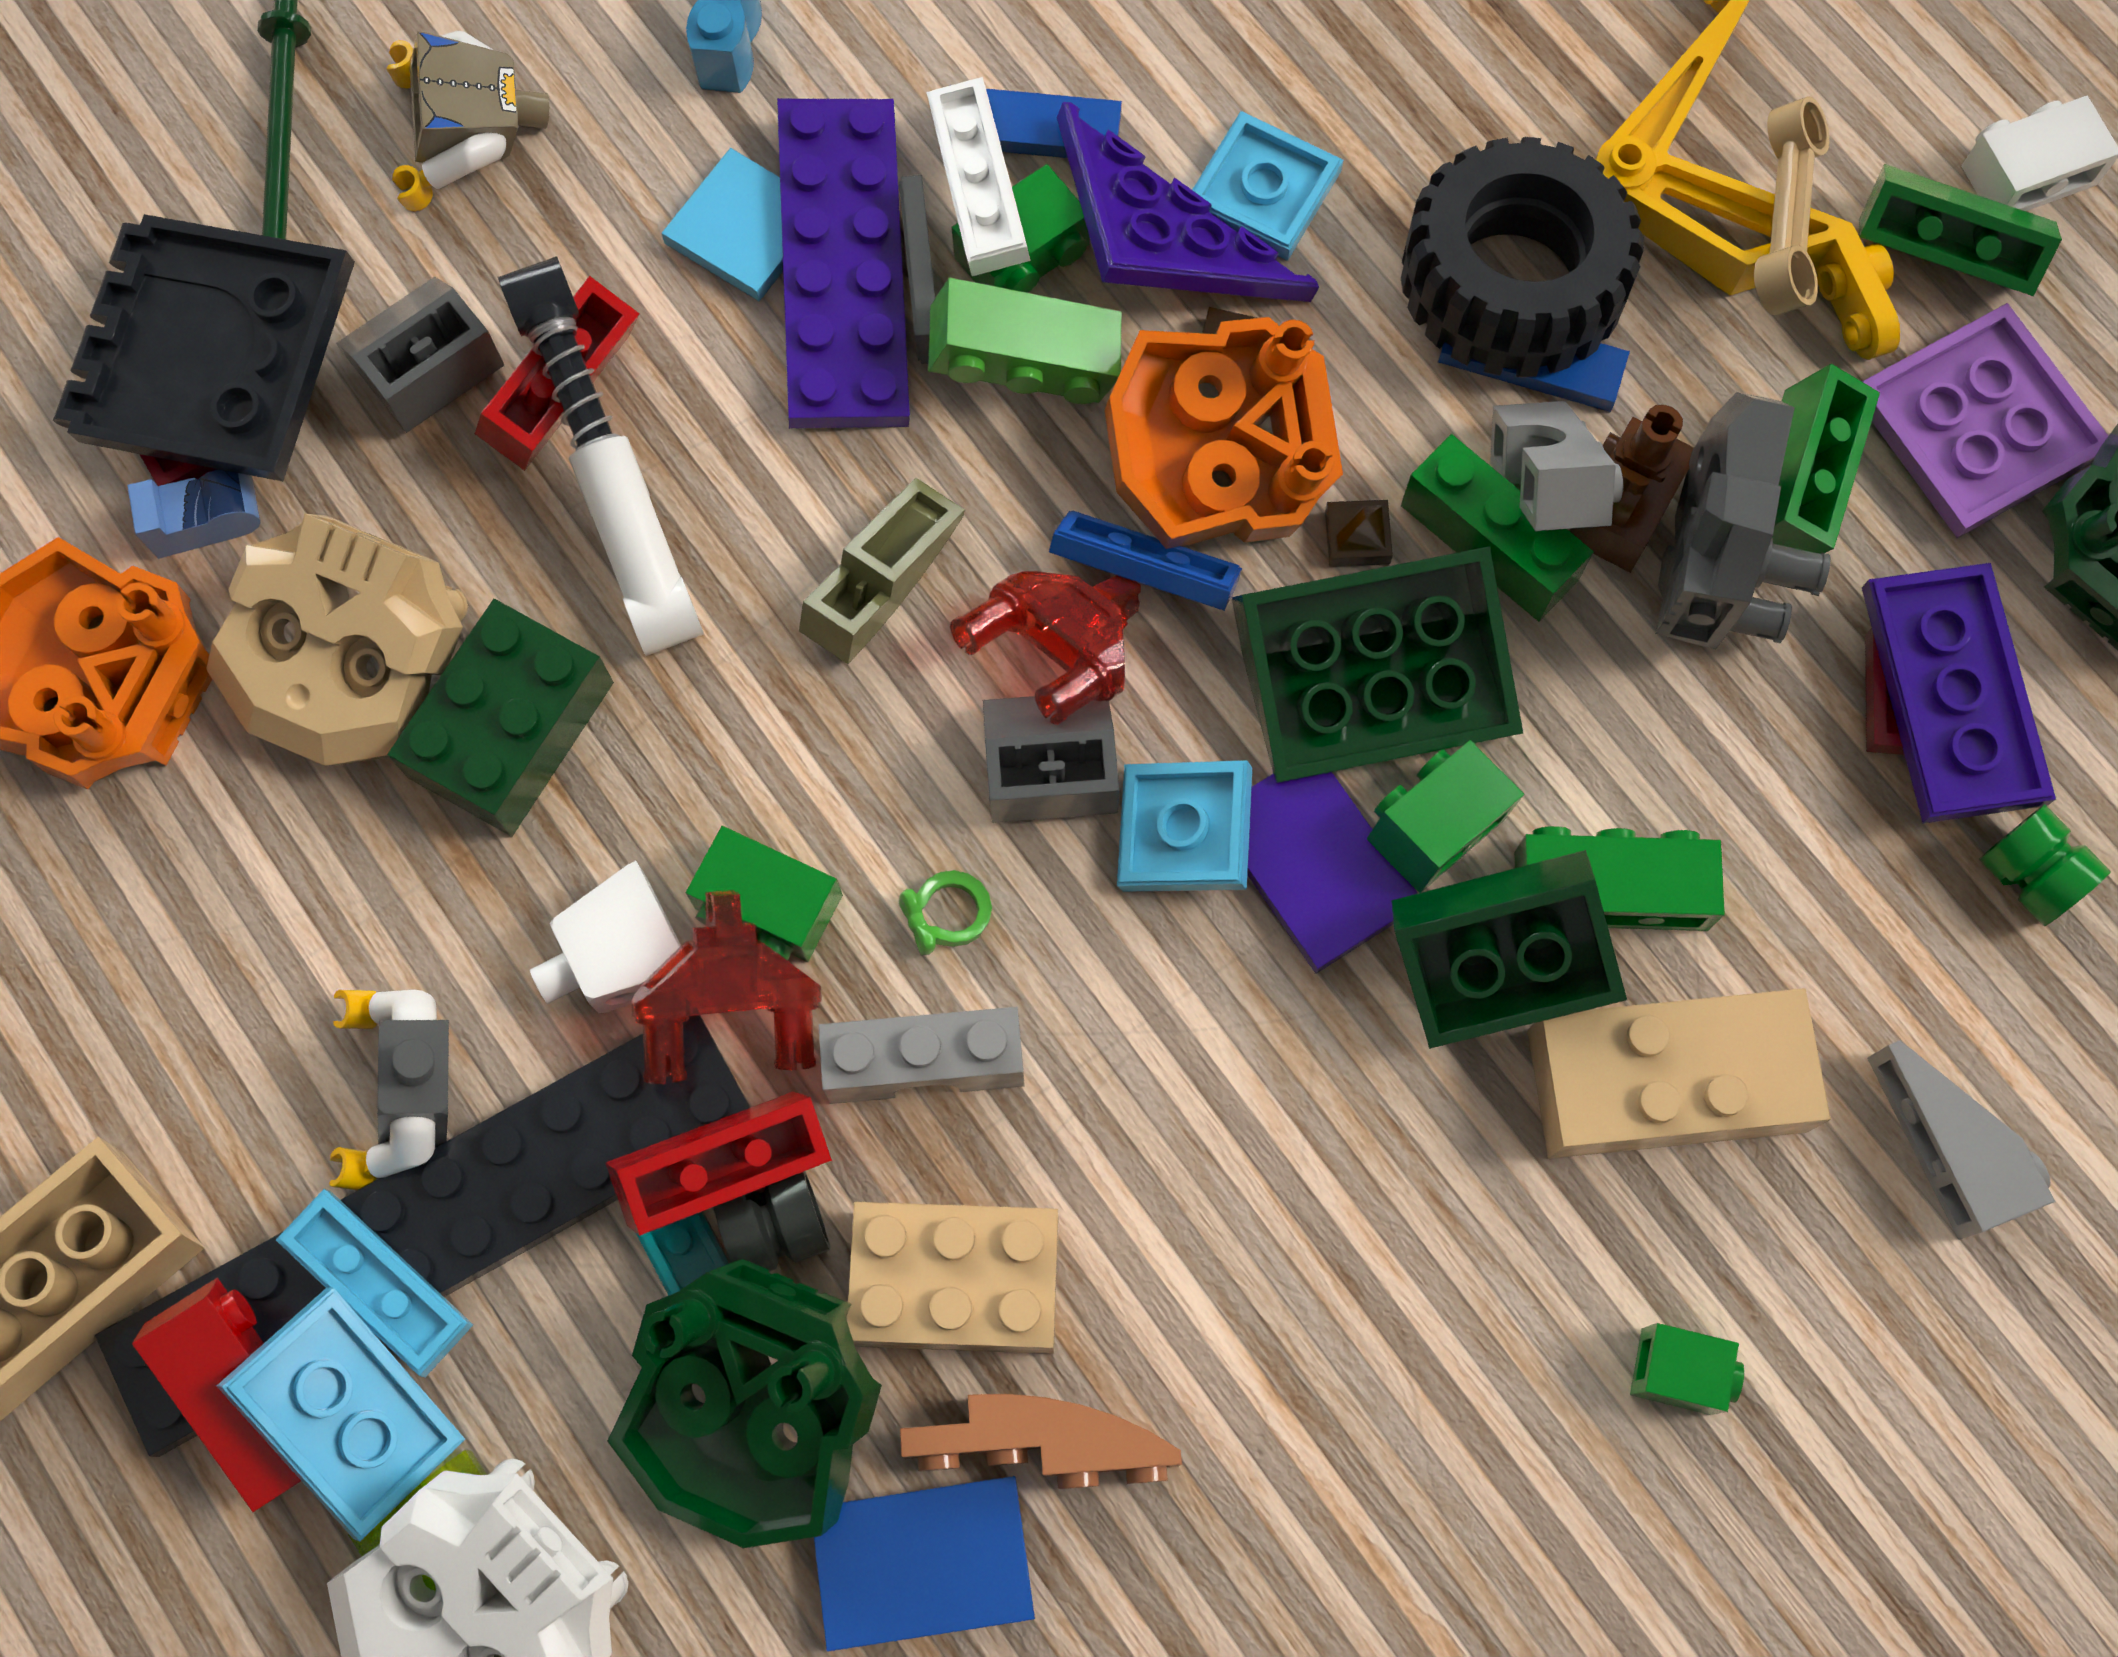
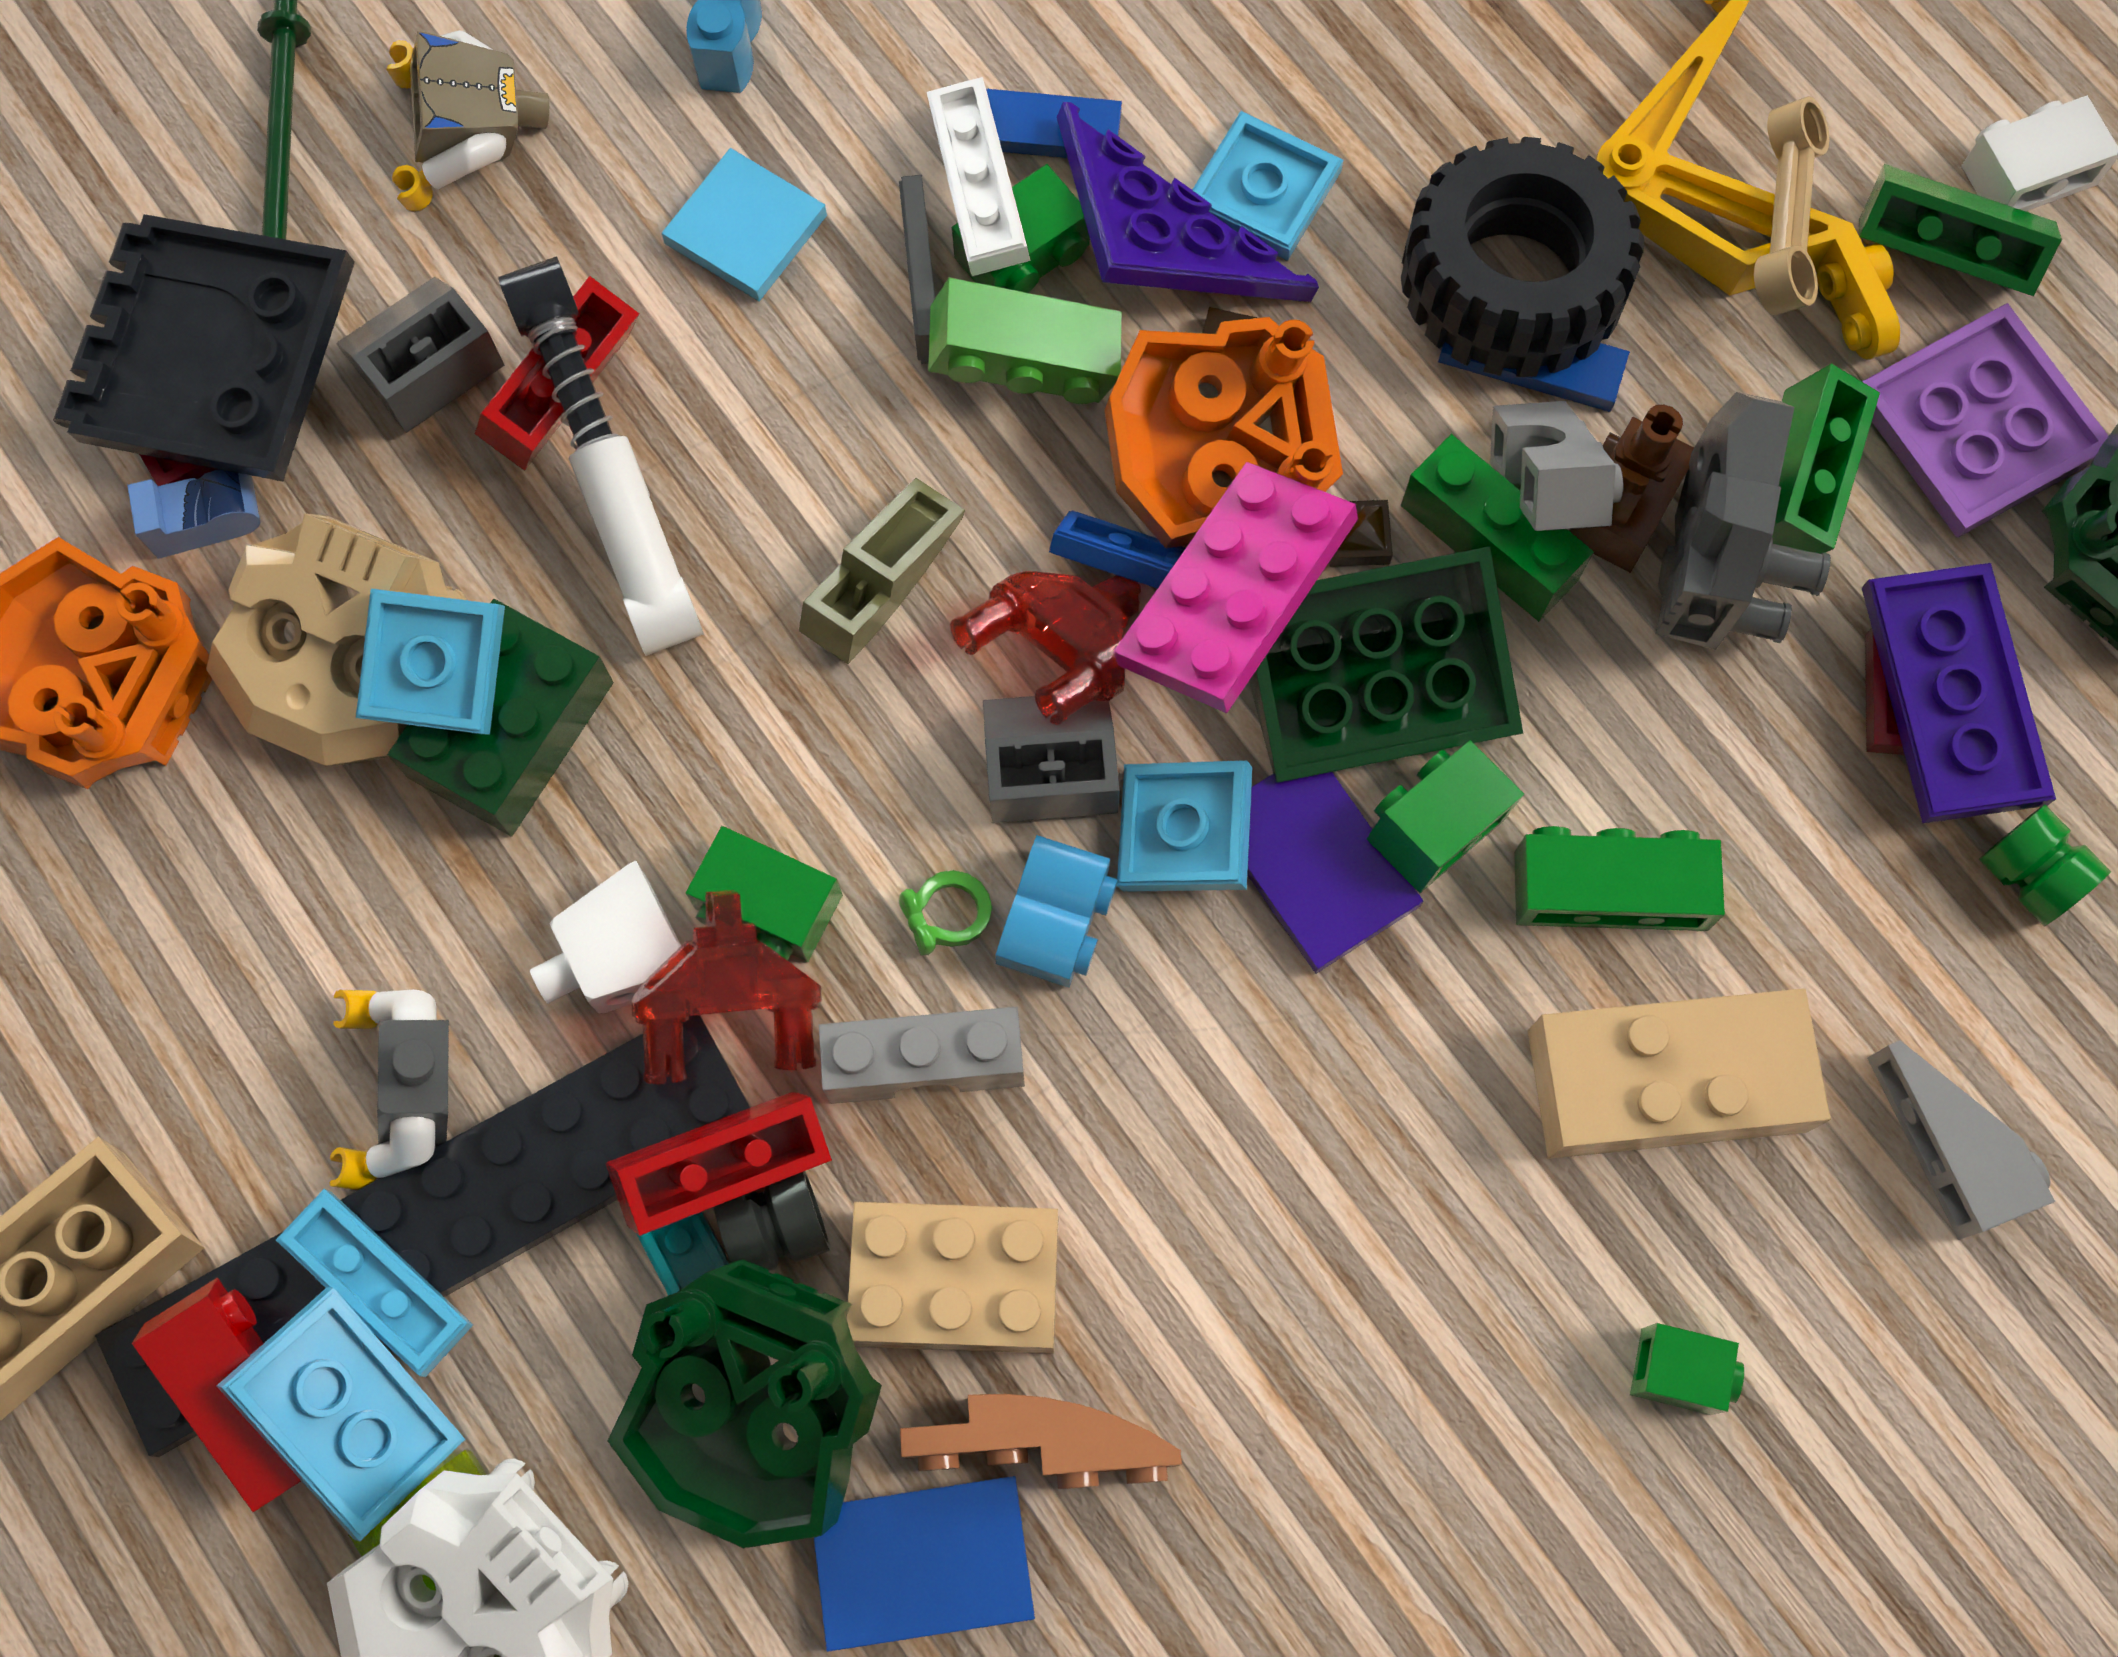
(430, 661): none -> medium azure tile
(842, 264): dark purple plate -> none
(1054, 912): none -> dark azure brick
(1236, 586): none -> dark pink plate
(1507, 949): dark green brick -> none

